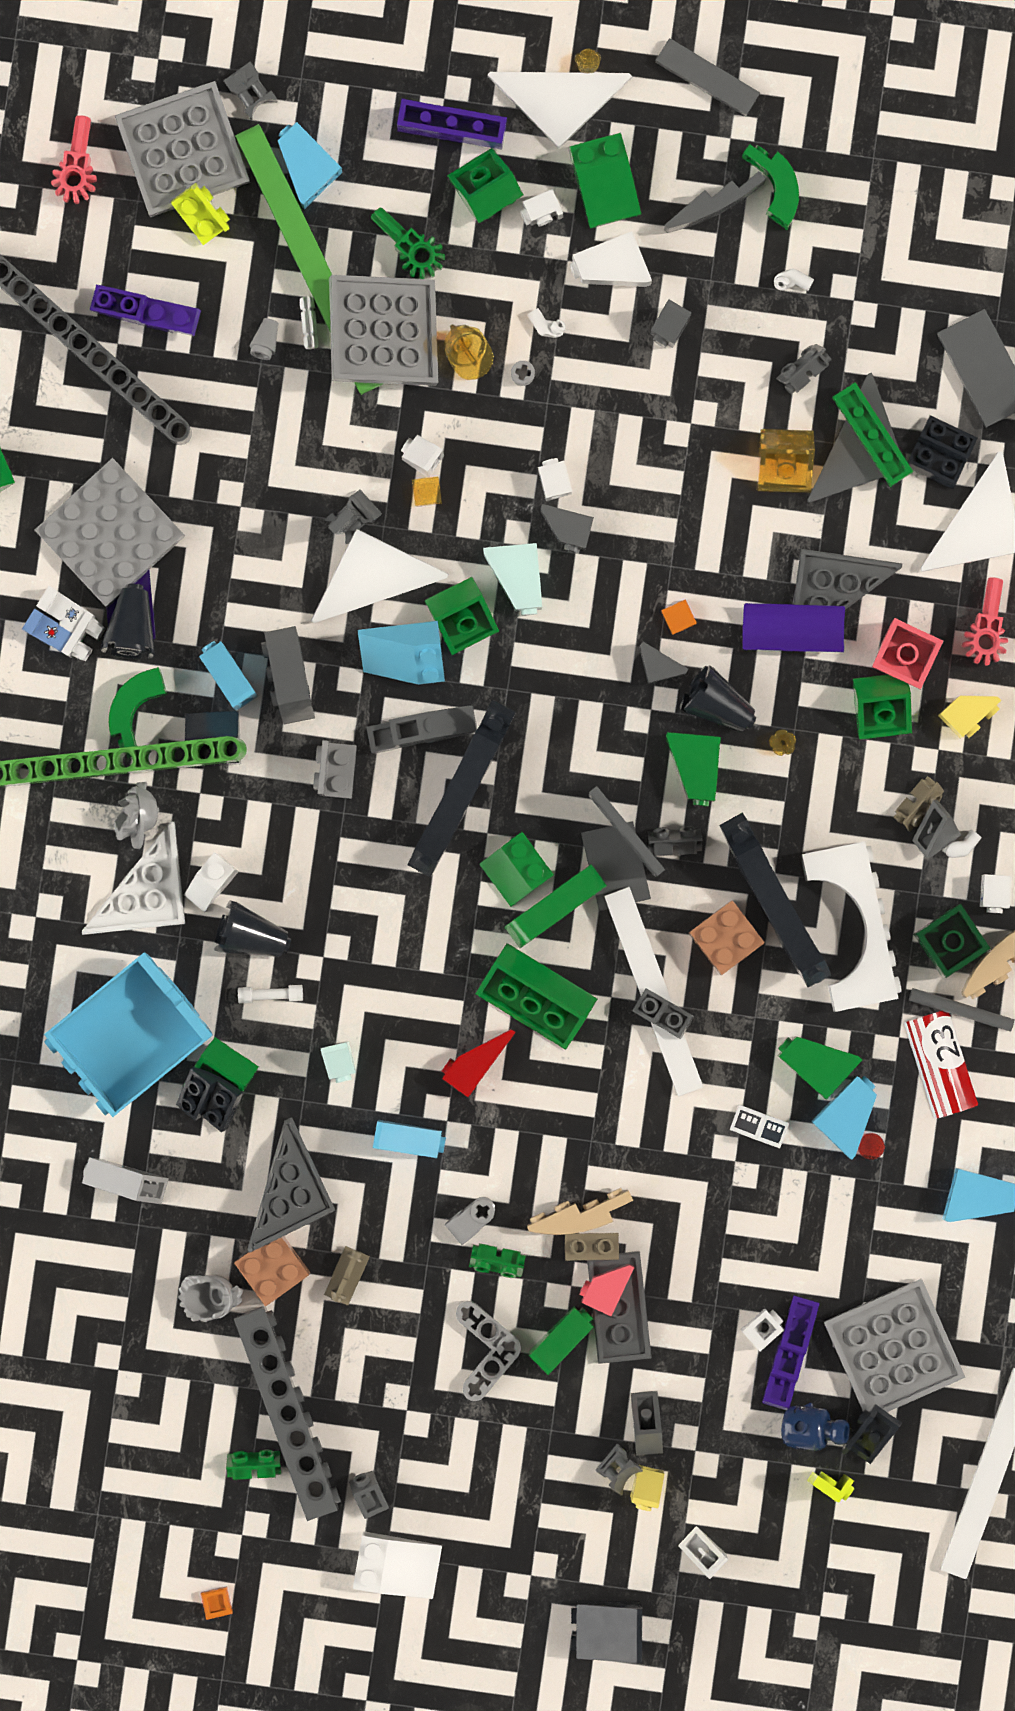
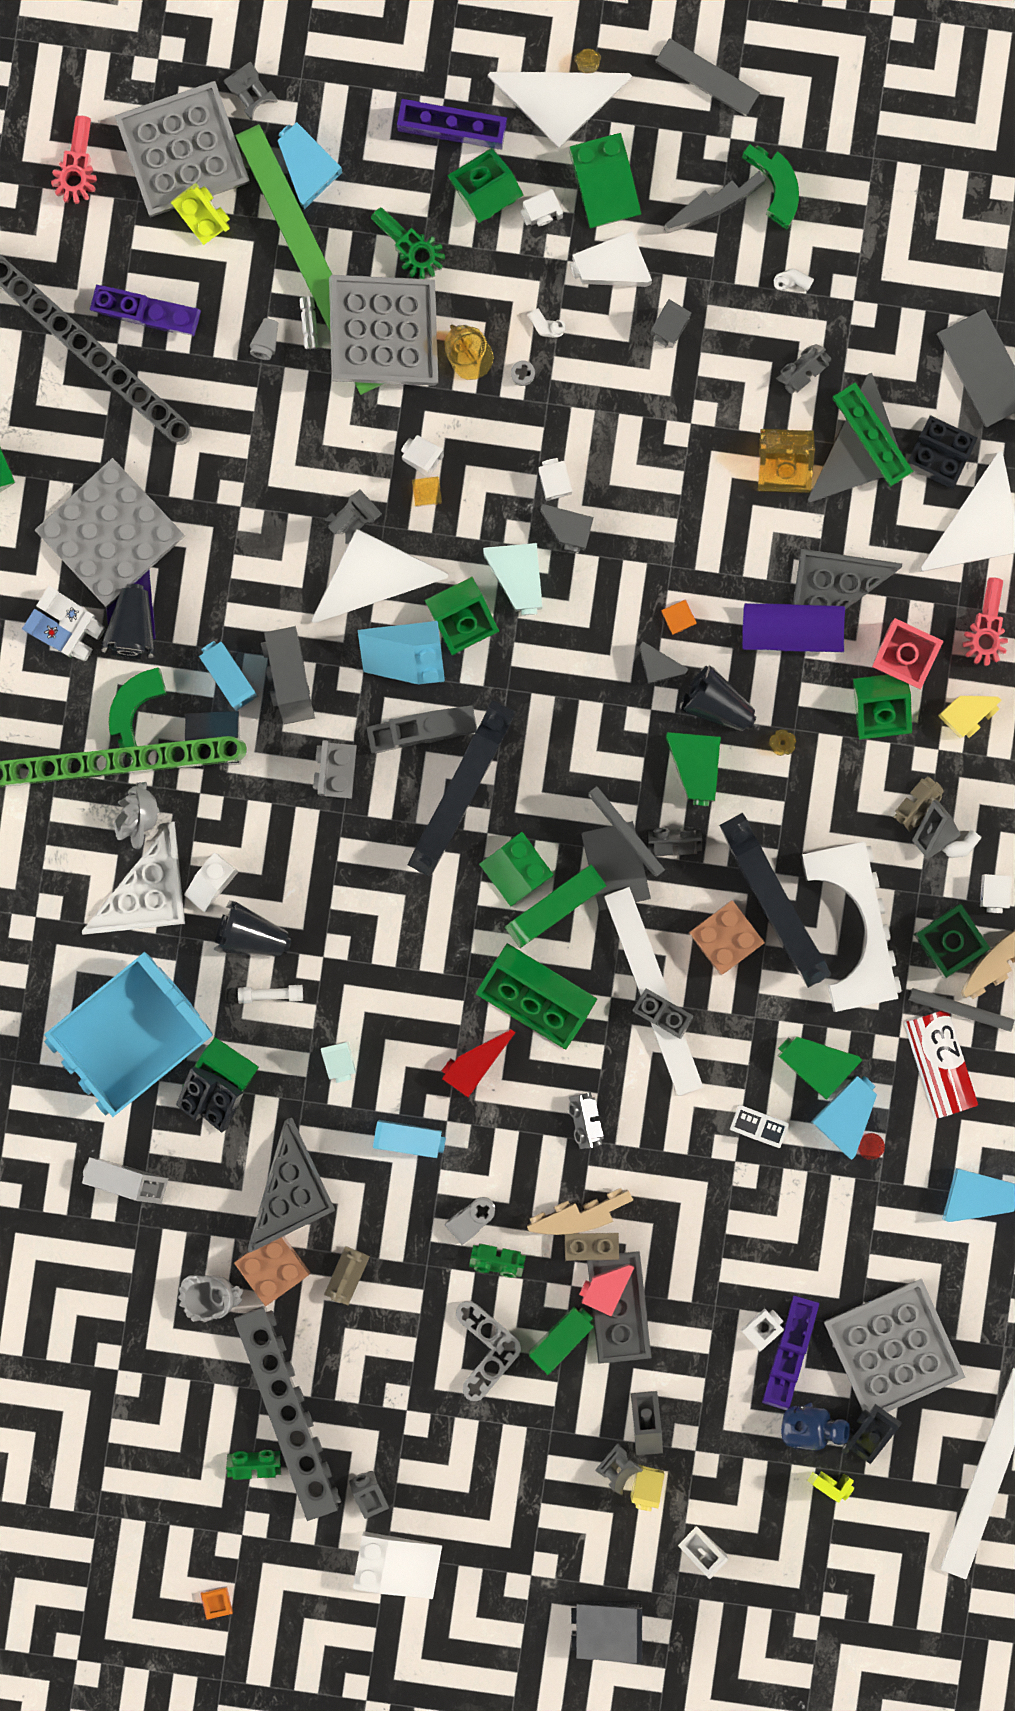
(586, 1132): none -> hinge

